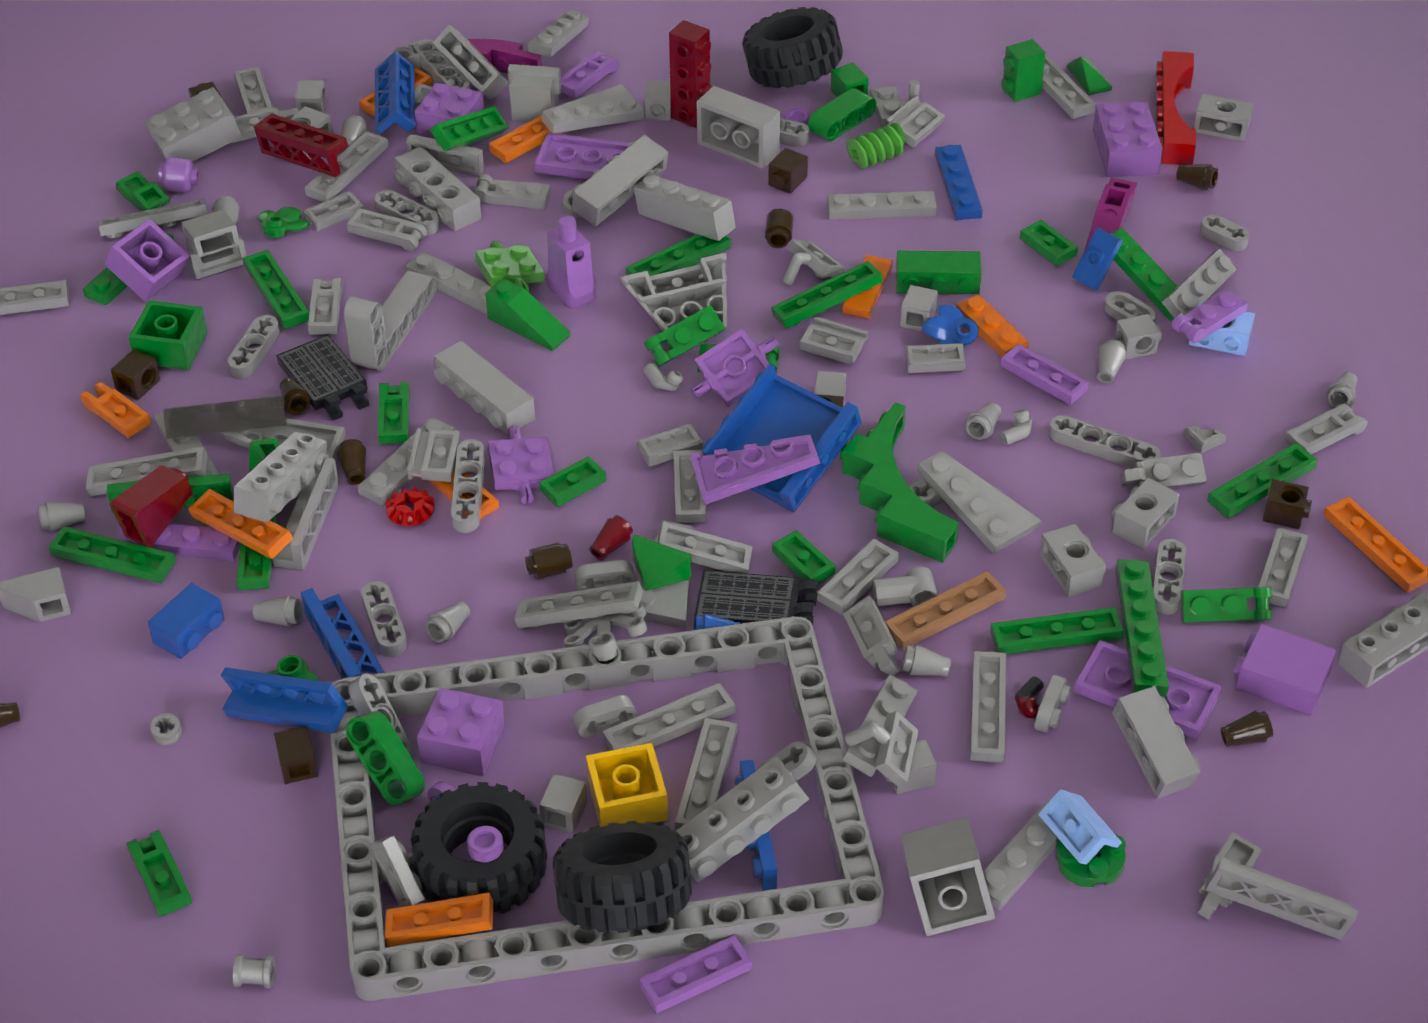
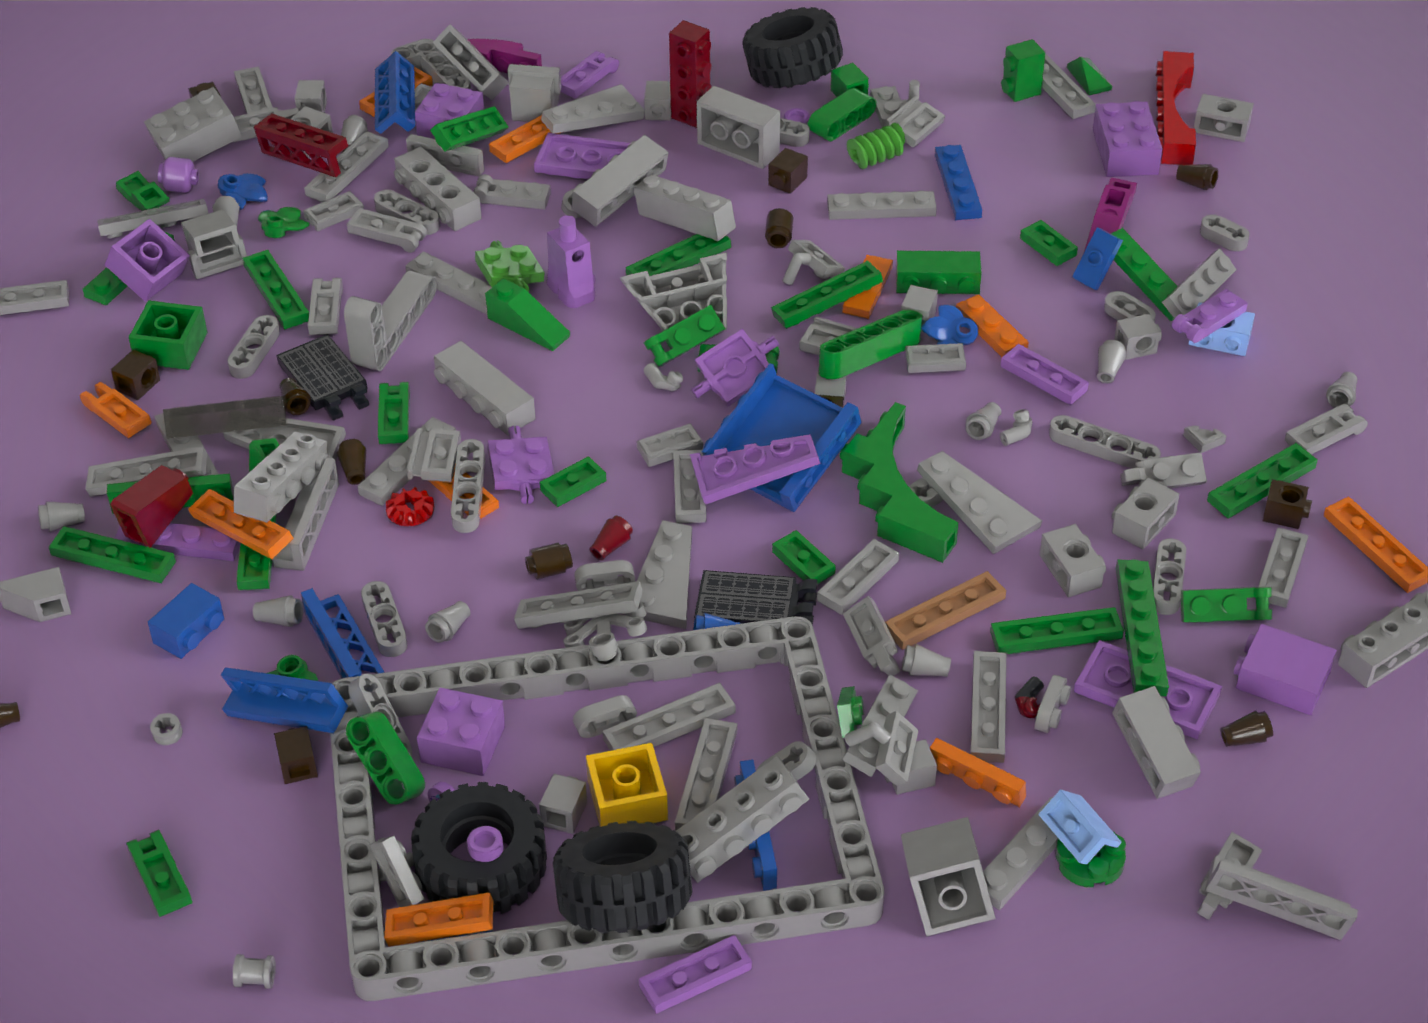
(243, 188): none -> blue plate
(558, 33): light grey plate -> none
(659, 563): green slope -> none
(707, 548): light grey plate -> none
(849, 710): none -> green plate
(869, 344): none -> green beam
(912, 588): light grey piece -> none
(978, 773): none -> orange plate

